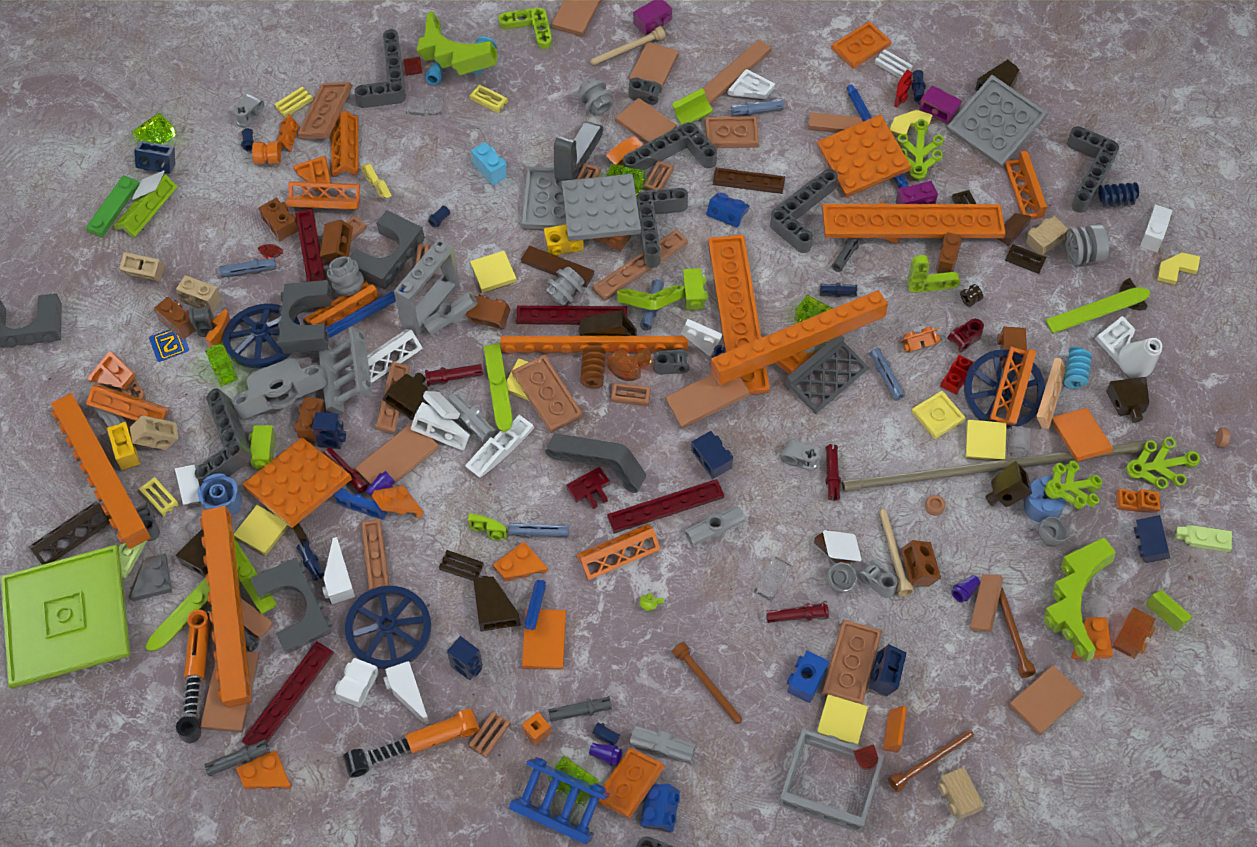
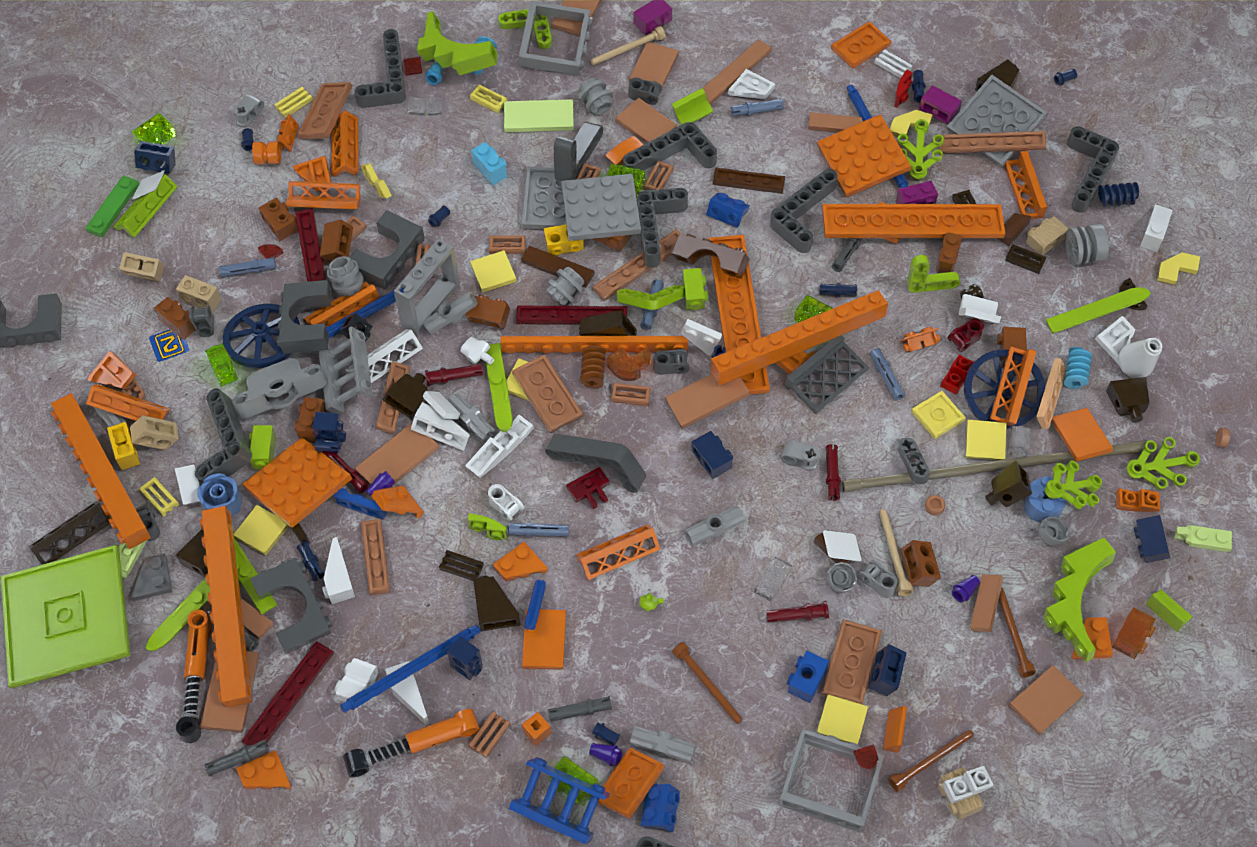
(220, 322): orange slope -> none
(327, 445): none -> dark blue pin
(356, 321): none -> black brick
(389, 631): dark blue wheel -> none
(406, 670): none -> blue piece
(476, 350): none -> white piece
(507, 246): none -> nougat tile
(507, 504): none -> white piece
(538, 115): none -> yellowish green tile
(549, 63): none -> light grey window
(665, 506): dark red tile -> none
(690, 249): none -> arch
(732, 131): nougat tile -> none
(912, 468): none -> dark grey beam
(967, 785): none -> white slope
(979, 308): none -> white panel
(993, 142): none -> nougat tile
(1062, 77): none -> dark blue pin

